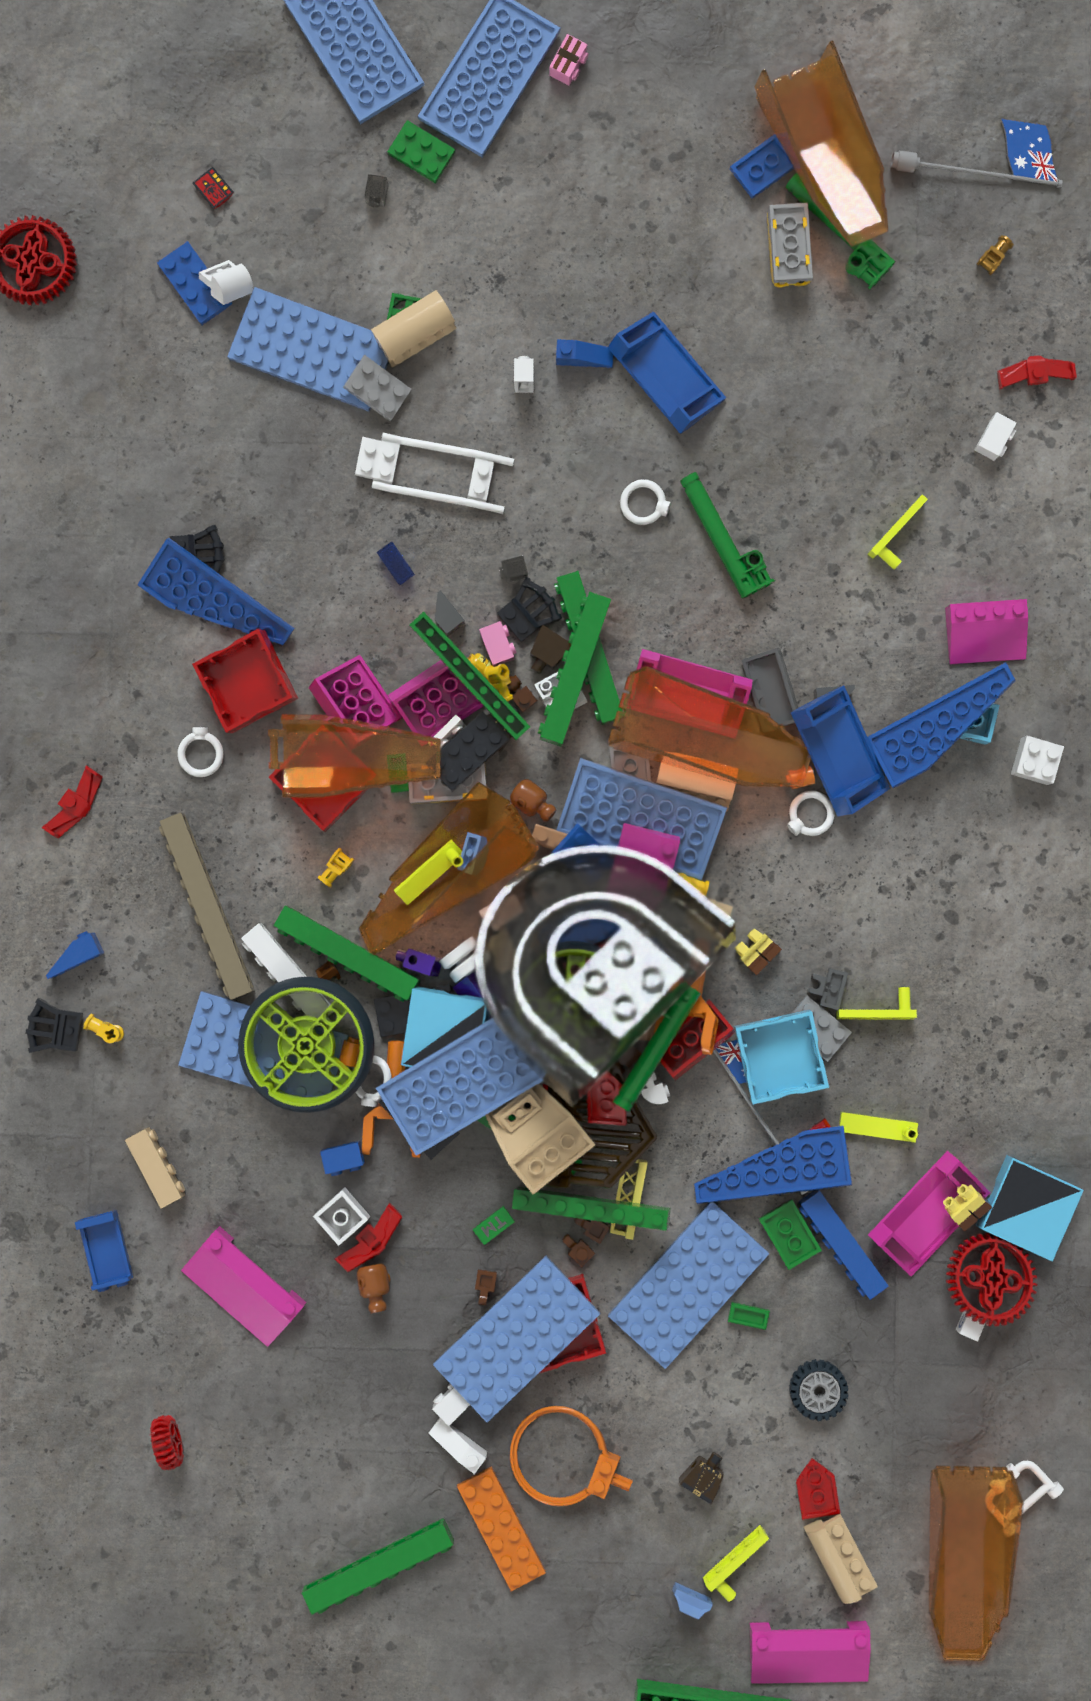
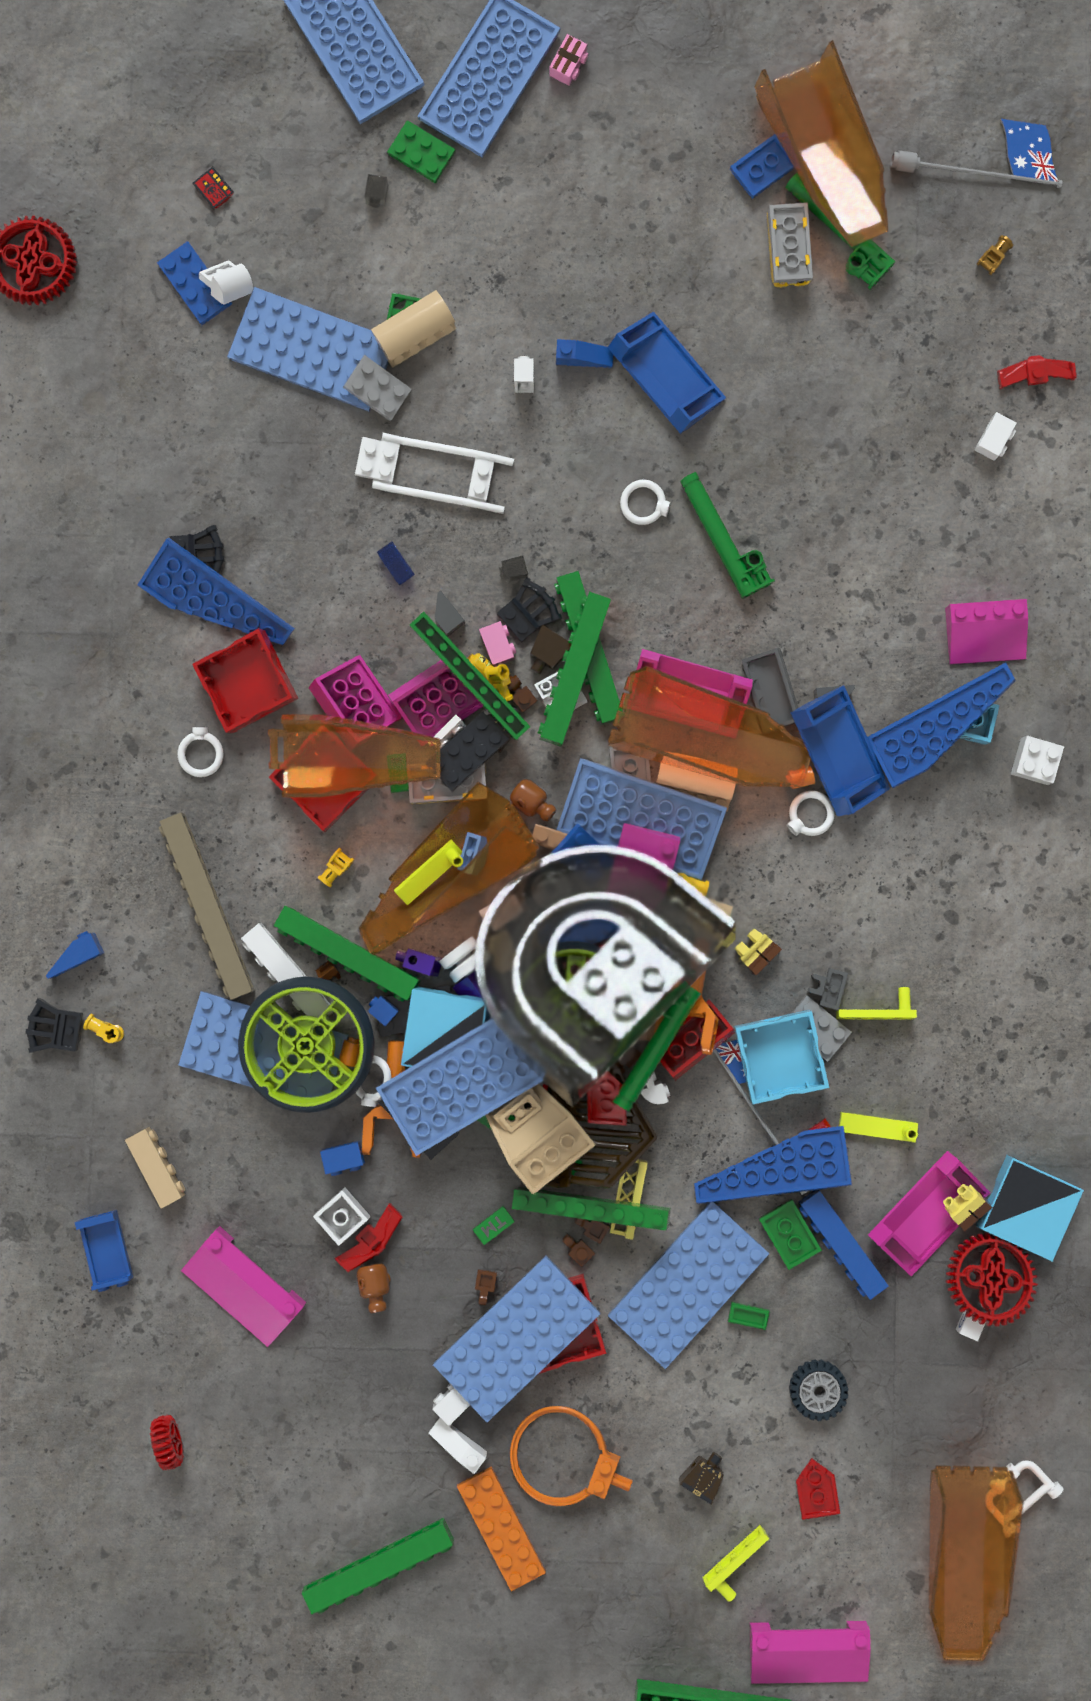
(75, 804): red plate -> none
(382, 1010): none -> blue brick
(691, 1601): medium blue slope -> none
(841, 1558): tan brick -> none
(880, 548): neon yellow piece -> none

